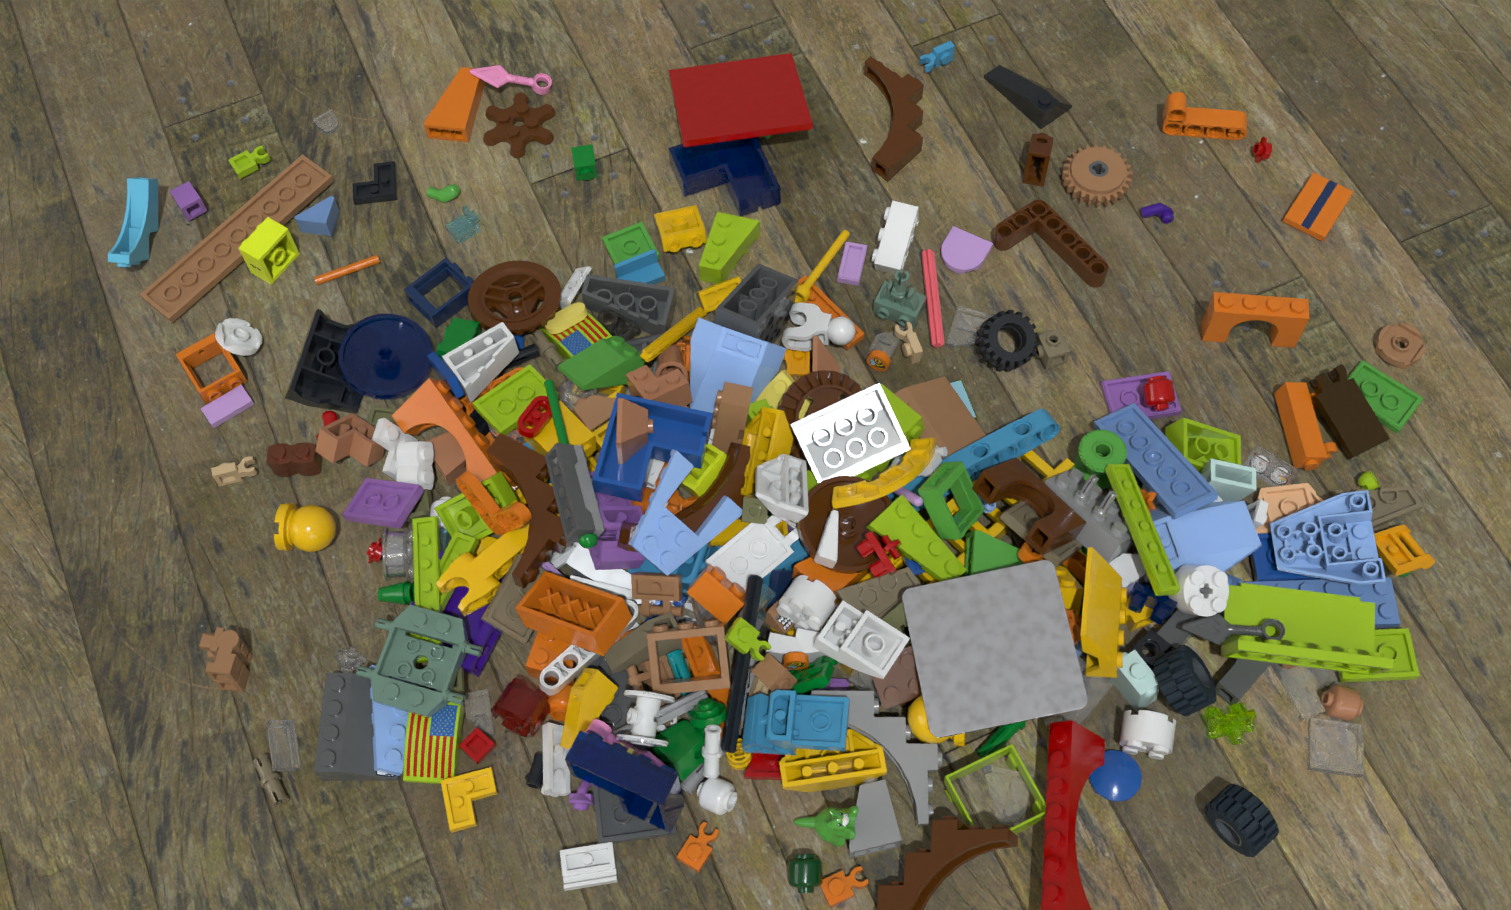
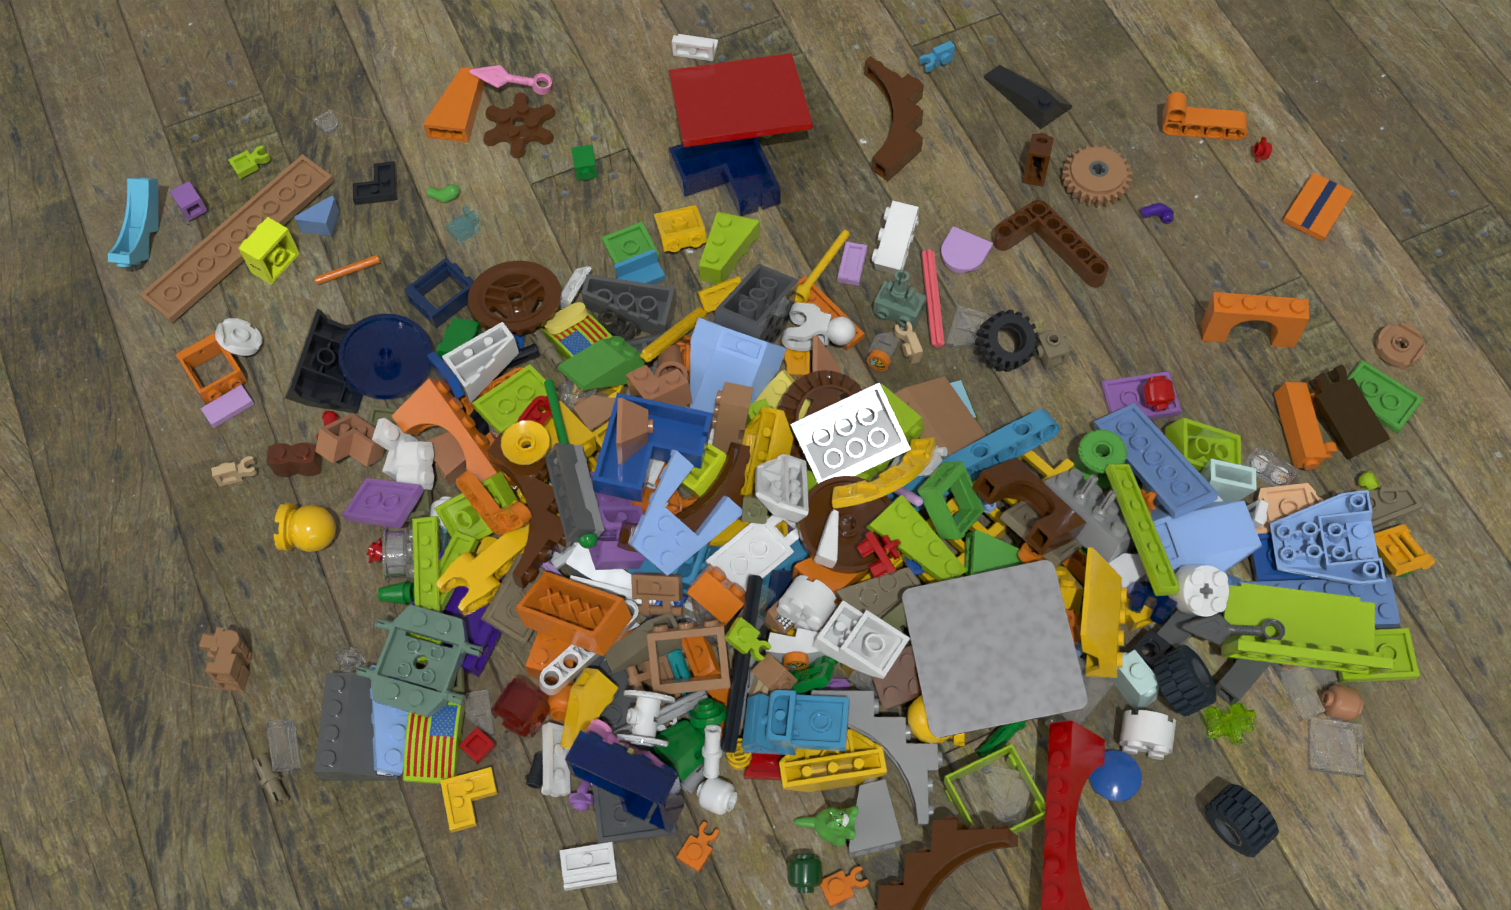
(524, 434): none -> yellow dish
(694, 47): none -> white panel

